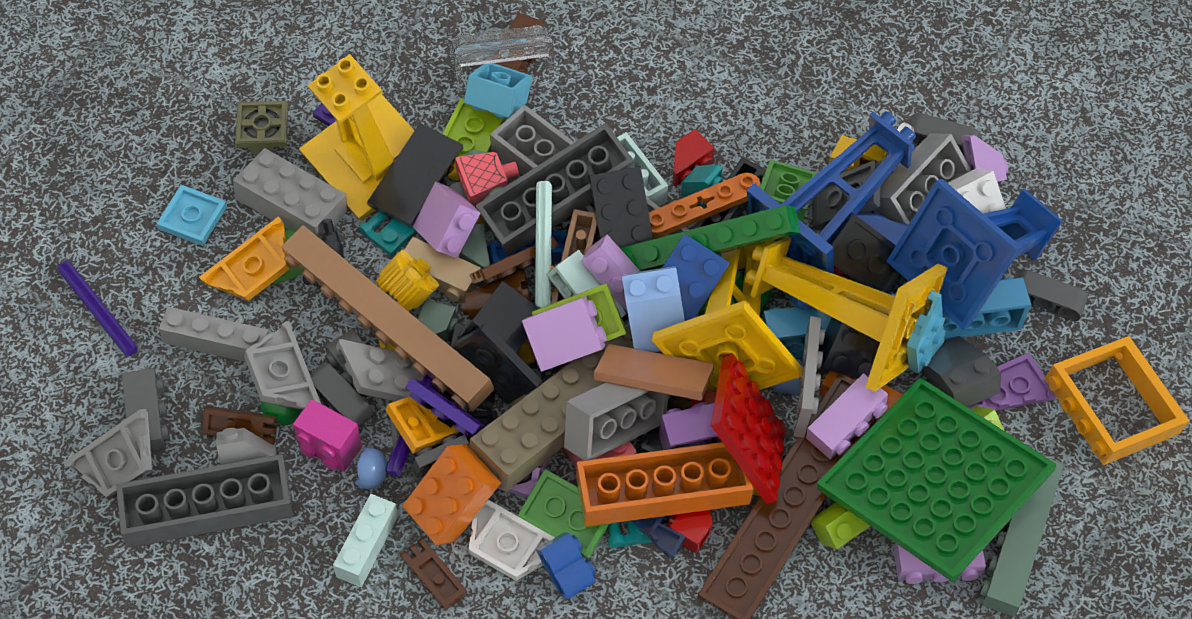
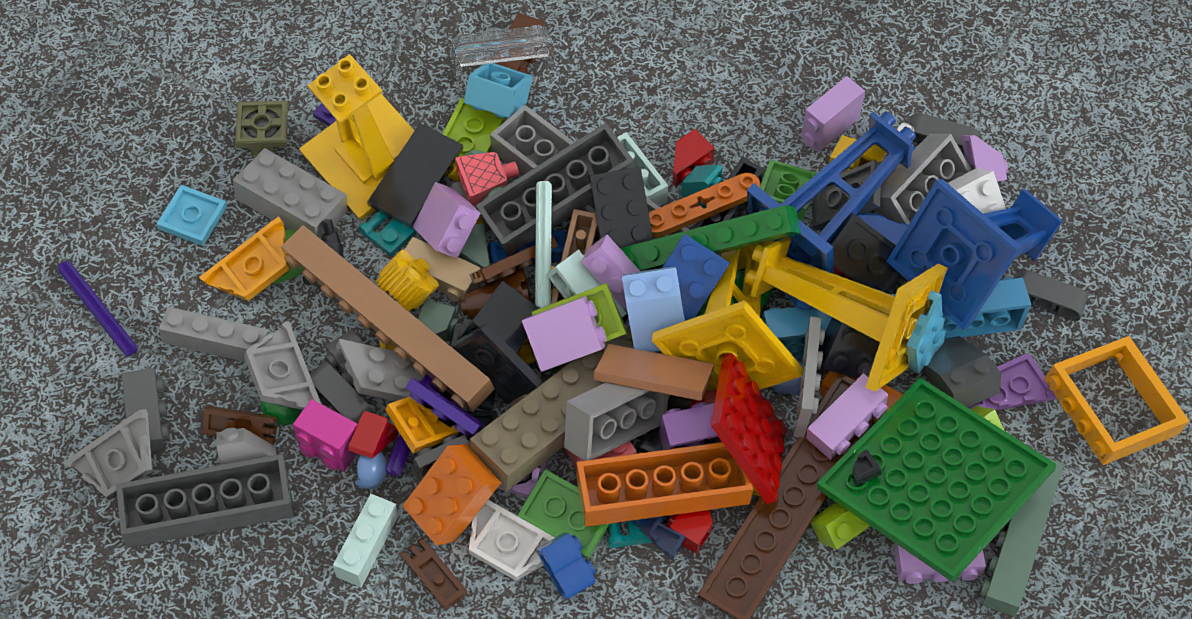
(372, 435): none -> red slope
(832, 114): none -> lavender brick
(865, 468): none -> black tile

